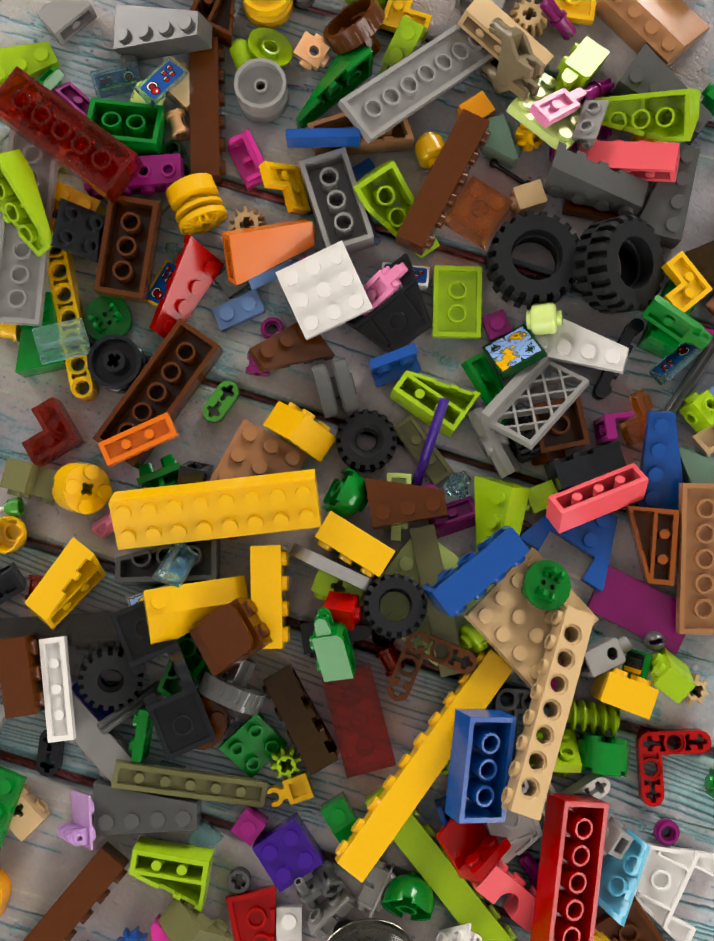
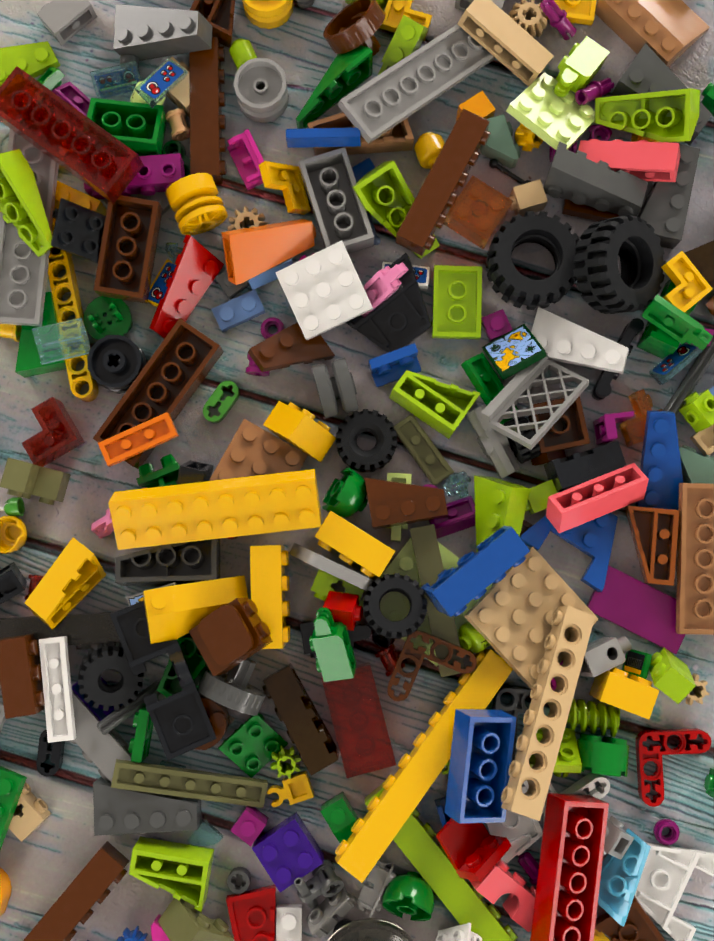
(80, 830): lavender hinge -> none
(81, 488): yellow brick -> none
(176, 565): clear light blue slope -> none
(270, 44): lime dish -> none
(316, 43): light nougat brick -> none
(430, 441): dark purple bar -> none
(515, 62): dark tan connector -> none
(541, 595): green plate -> none
(543, 318): yellowish green head -> none
(557, 106): bright pink hinge -> none
(590, 122): light grey hinge -> none
(654, 635): dark grey hinge -> none

